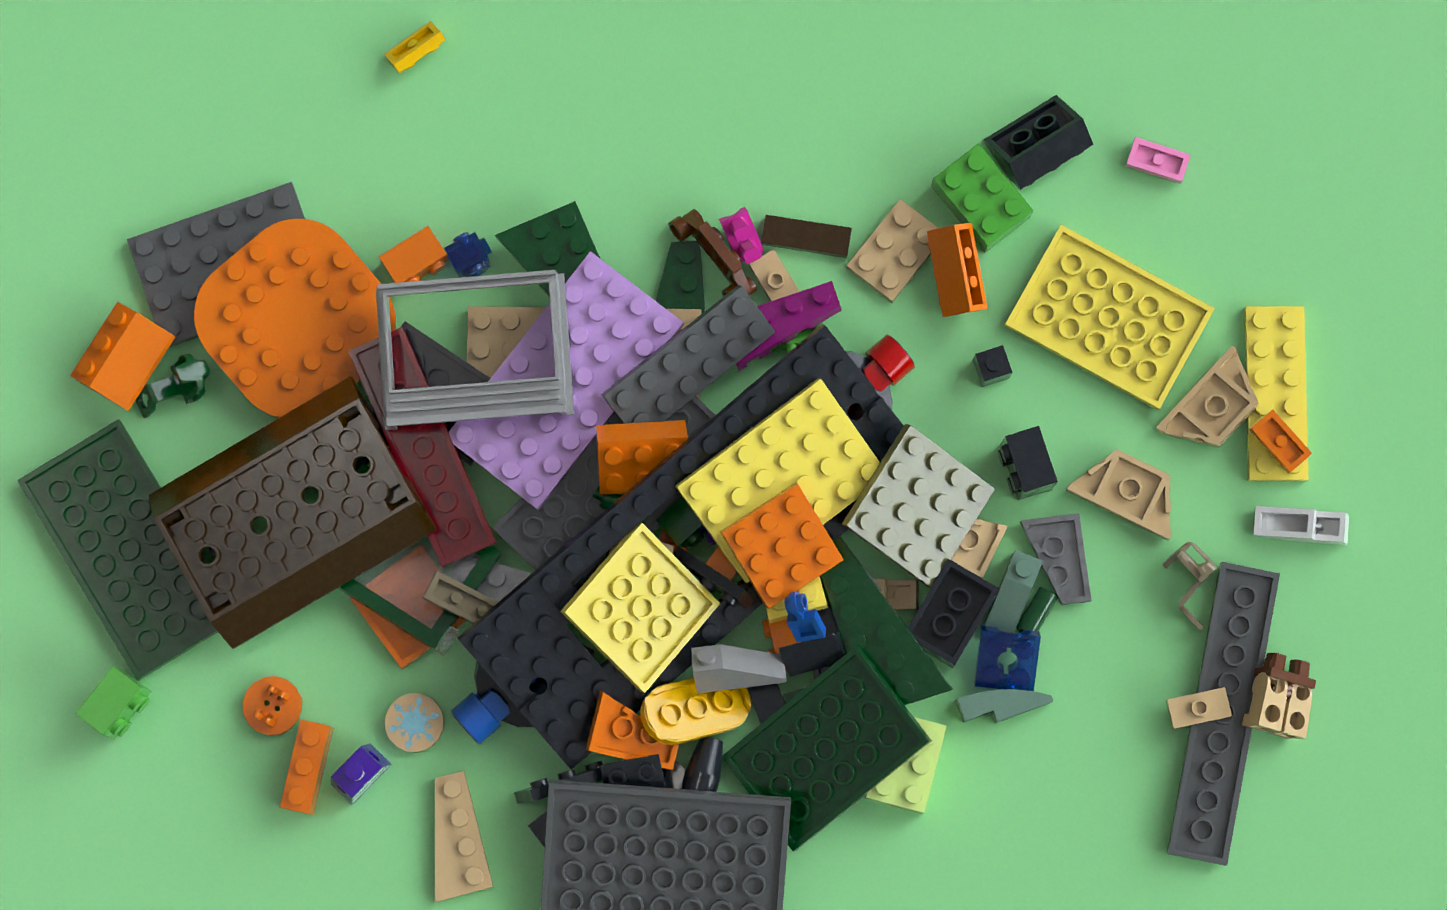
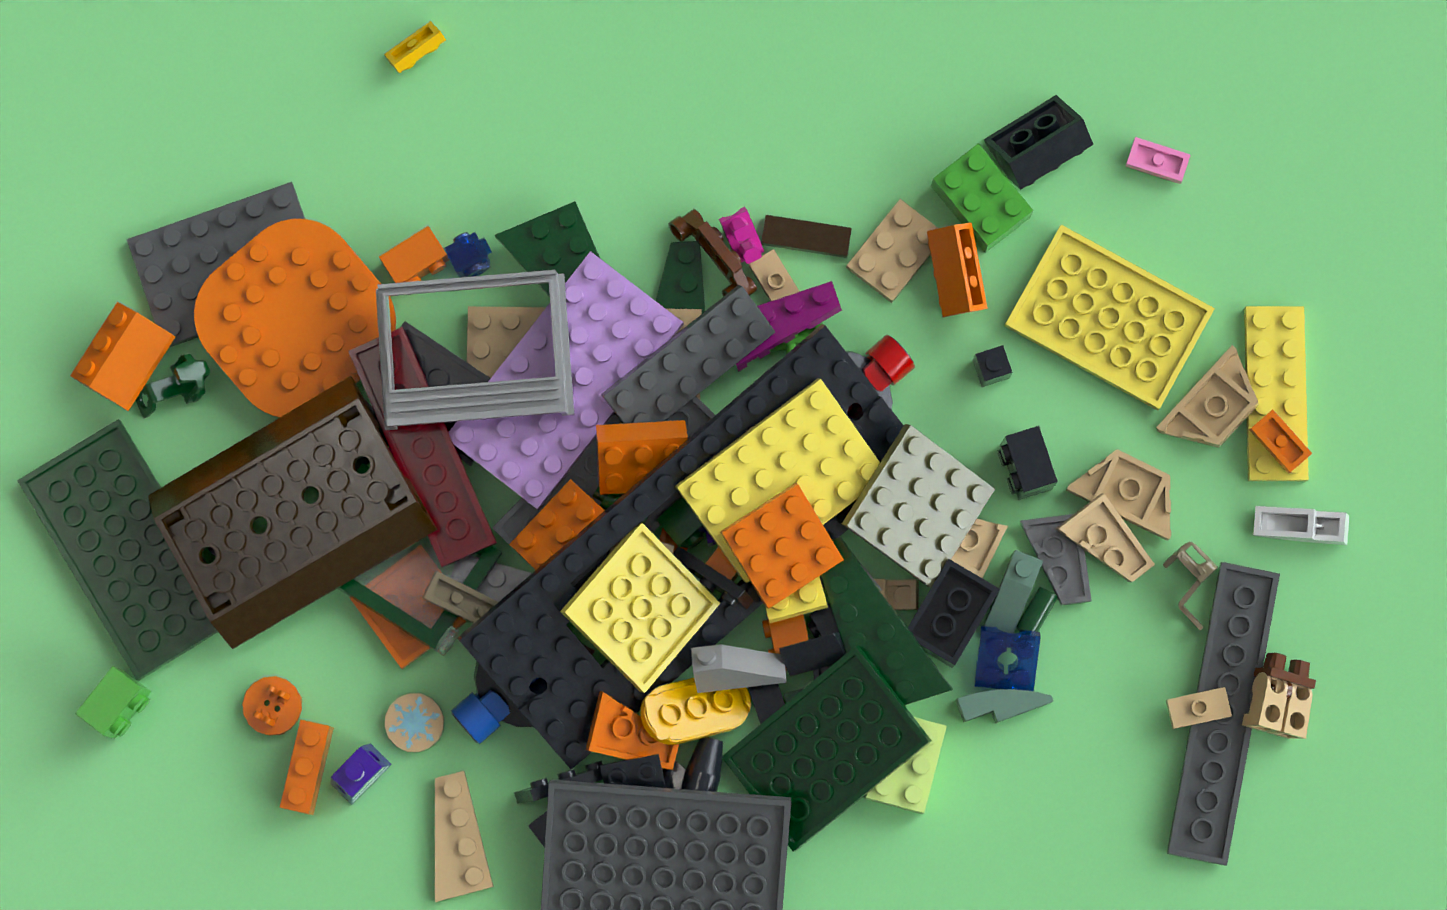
(556, 524): none -> orange brick
(802, 622): blue plate -> none
(1107, 538): none -> tan wing

